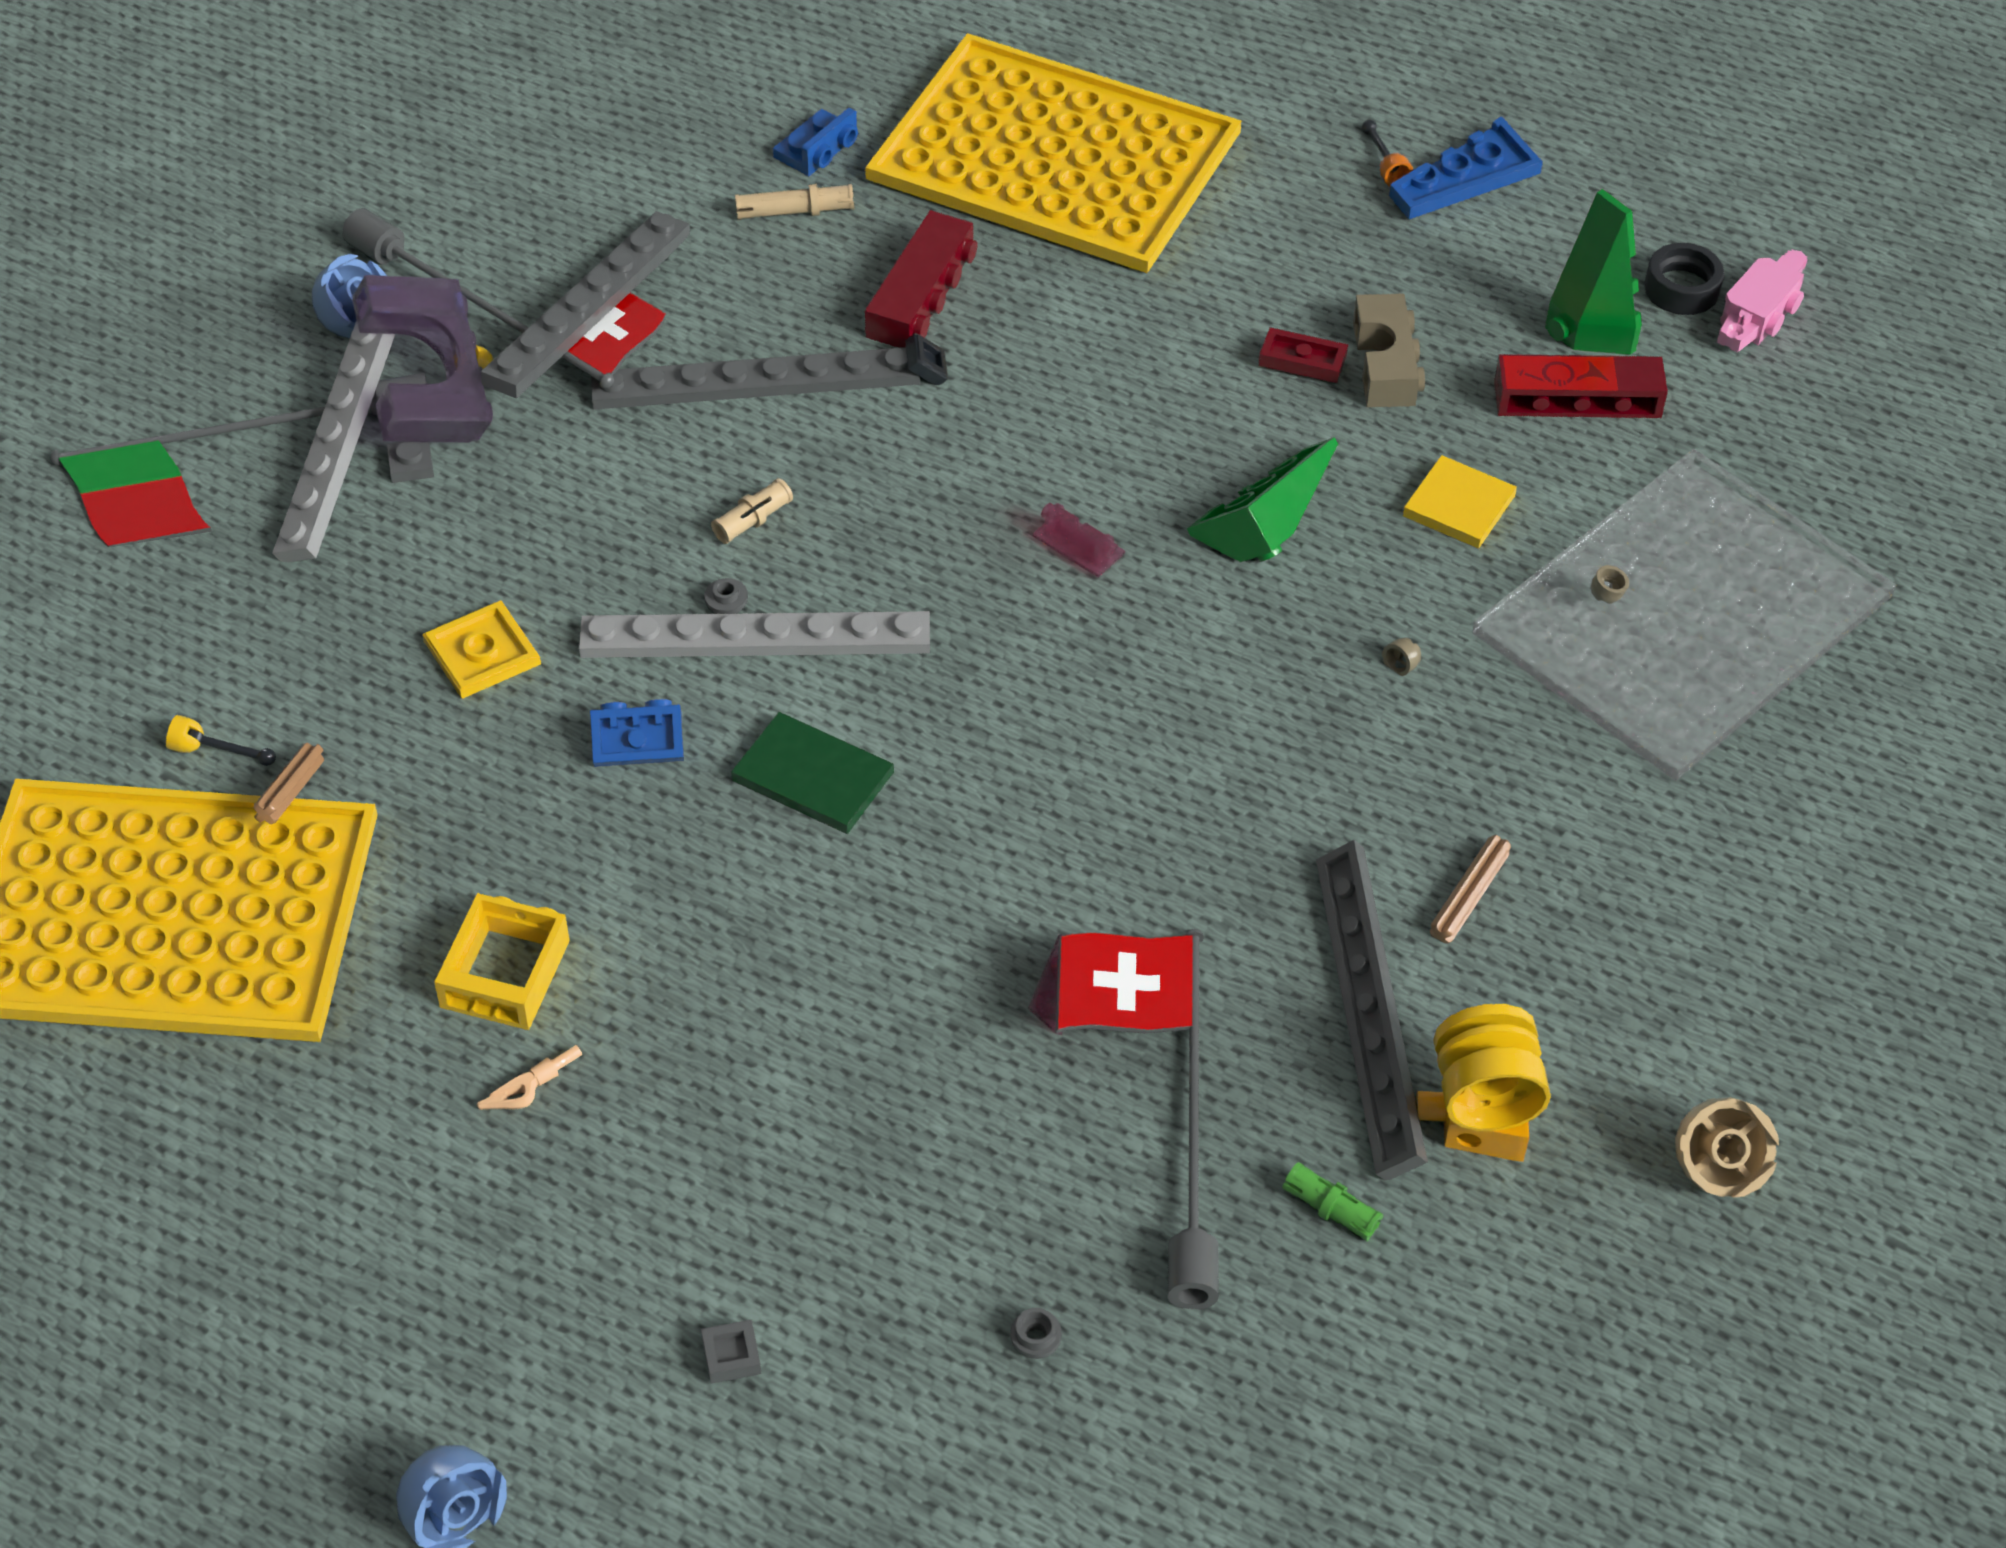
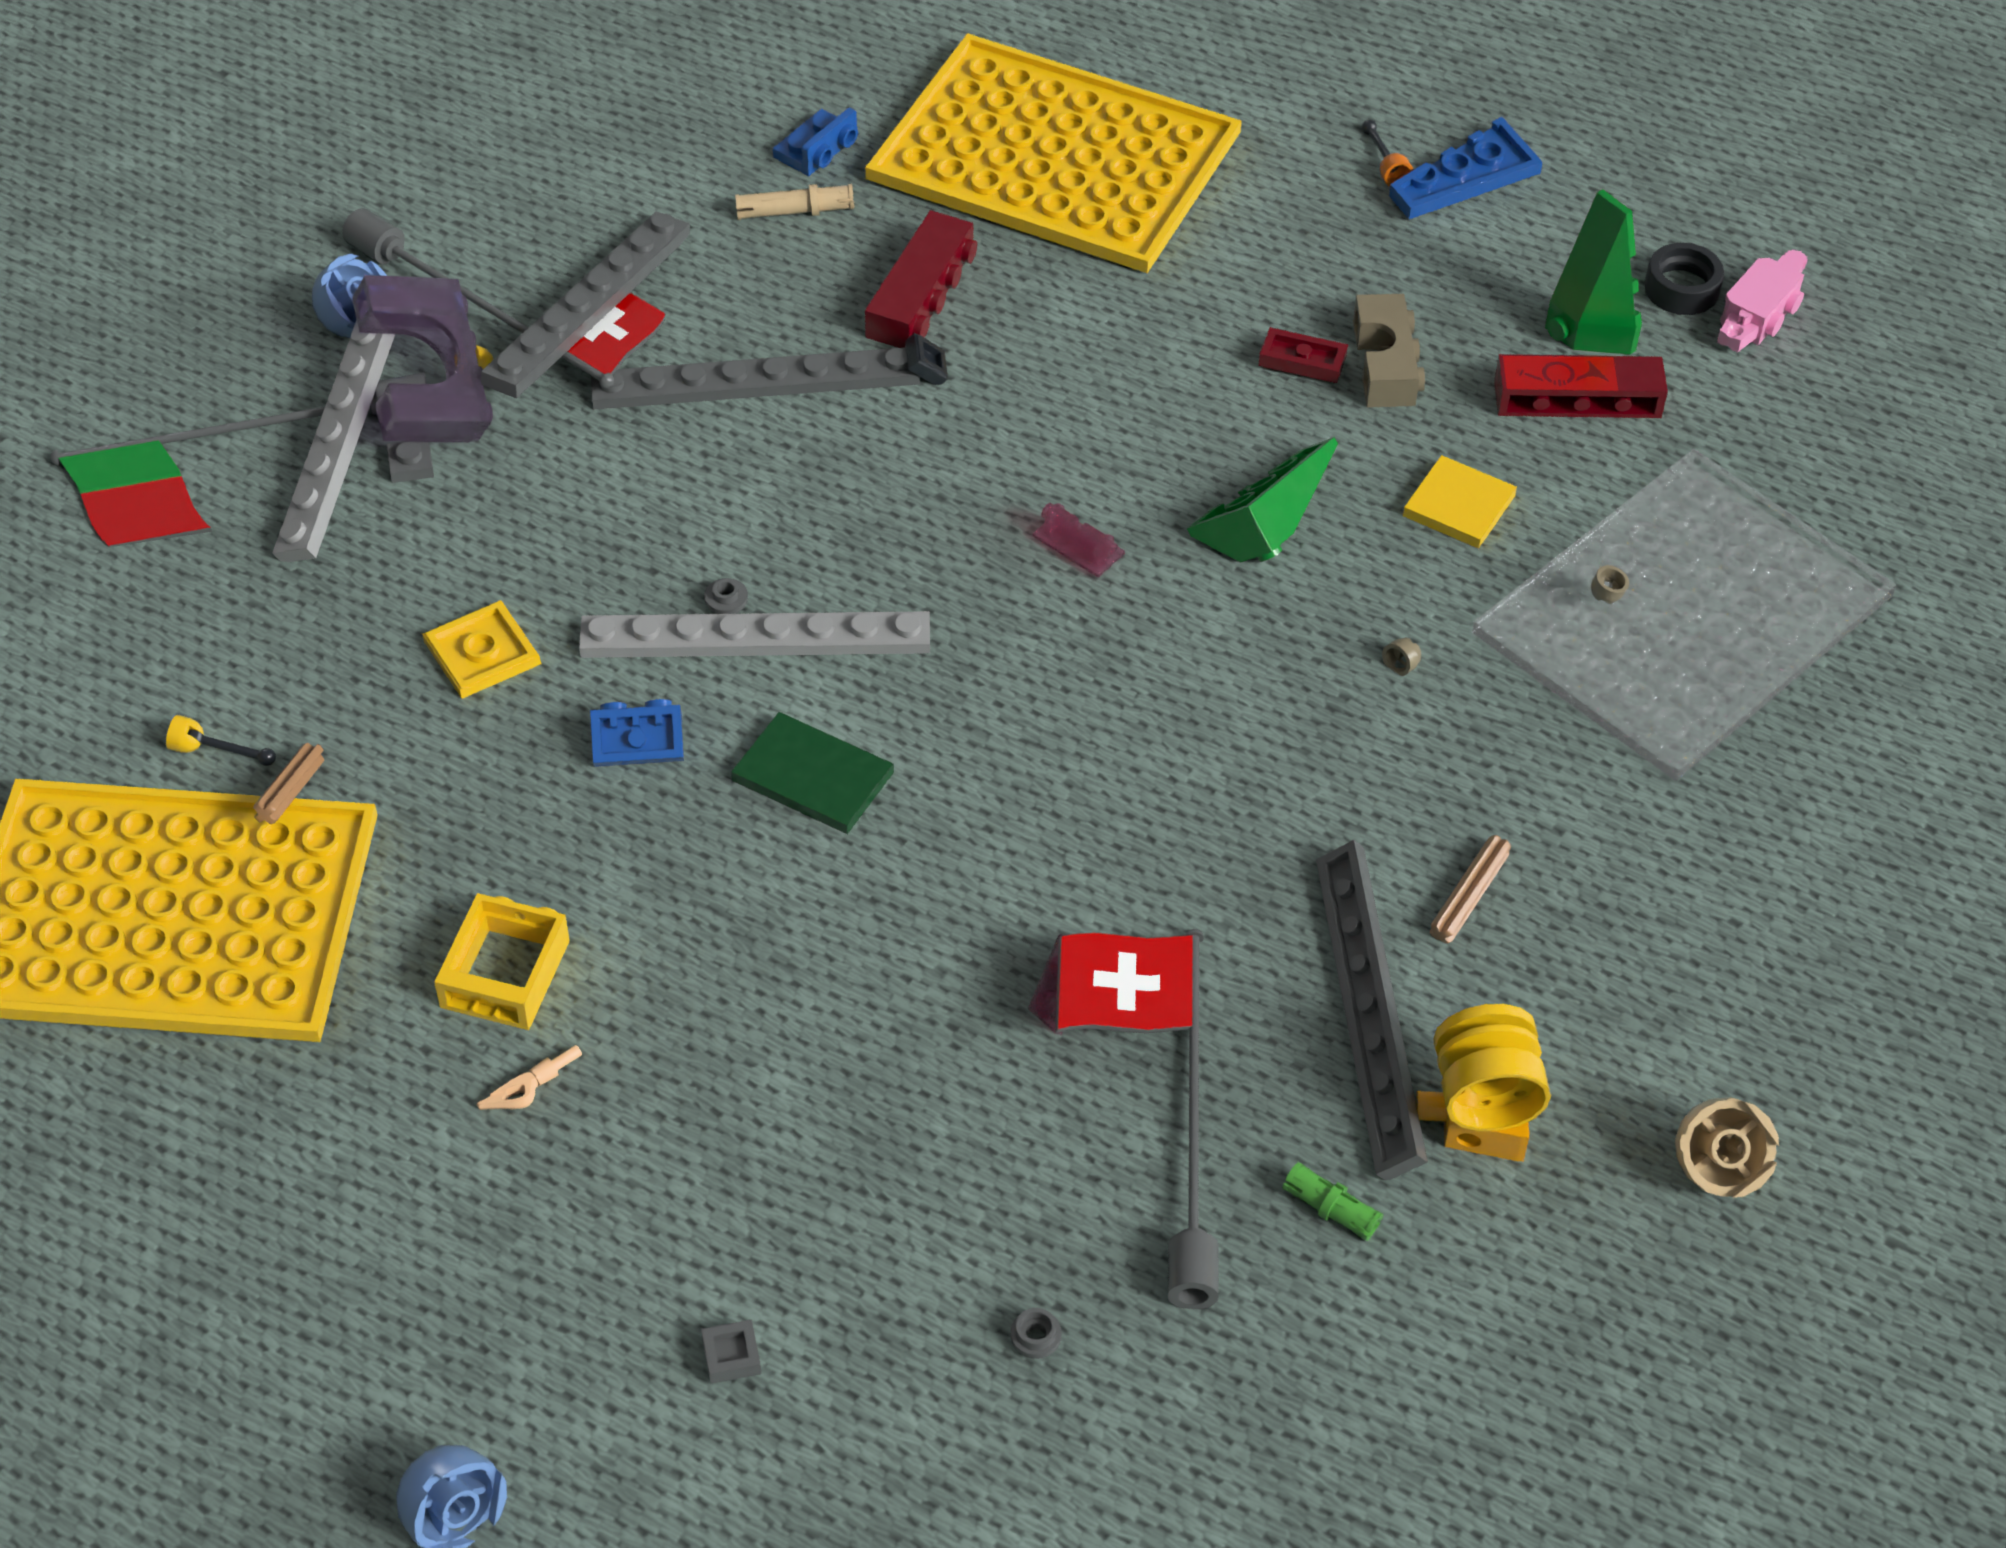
(771, 497): tan pin -> none

